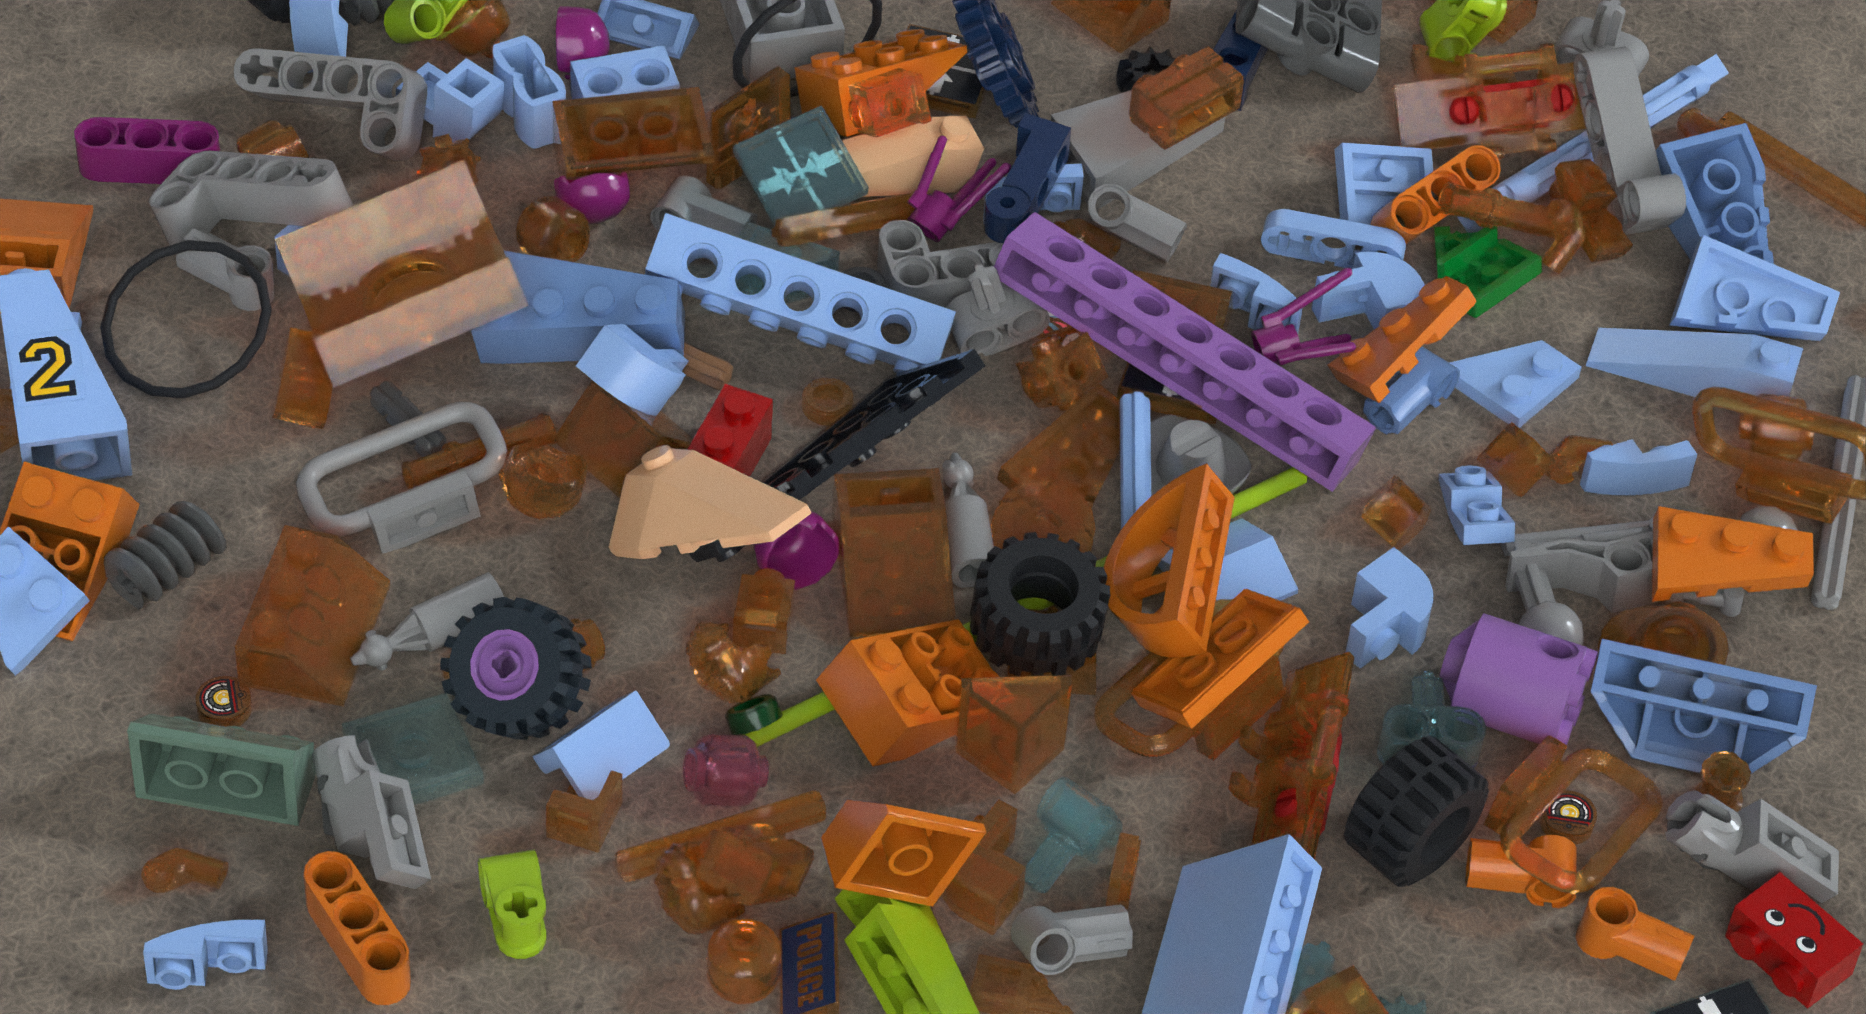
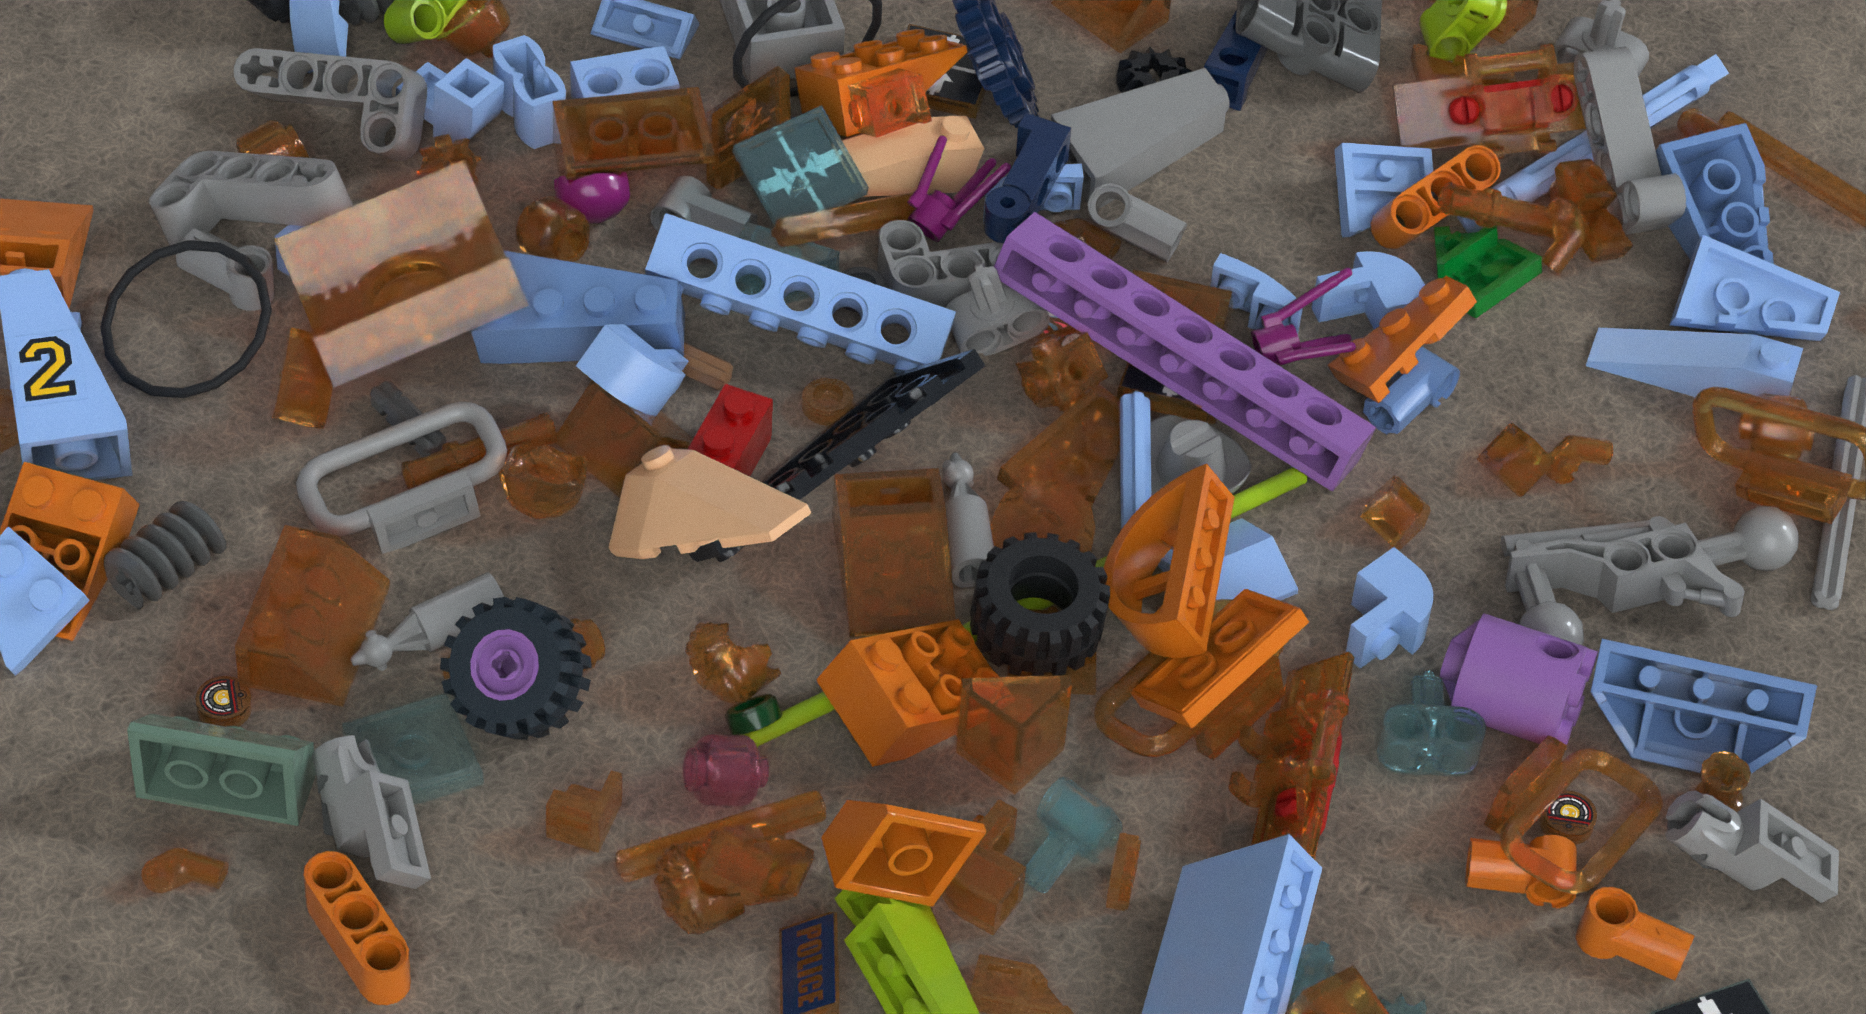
(139, 148): magenta beam -> none
(185, 954): light blue slope -> none
(514, 902): lime piece -> none
(579, 36): magenta hair -> none
(614, 739): light blue panel -> none
(743, 961): clear orange head -> none
(764, 601): clear orange brick -> none
(802, 552): magenta hair -> none
(1074, 936): light grey piece -> none
(1185, 97): clear orange brick -> none
(1300, 224): light blue beam -> none
(1416, 811): black tyre -> none
(1476, 507): light blue slope -> none
(1516, 380): light blue wing -> none
(1628, 471): light blue slope -> none
(1672, 629): clear orange piece -> none
(1722, 553): orange wing -> none
(1793, 940): red brick -> none

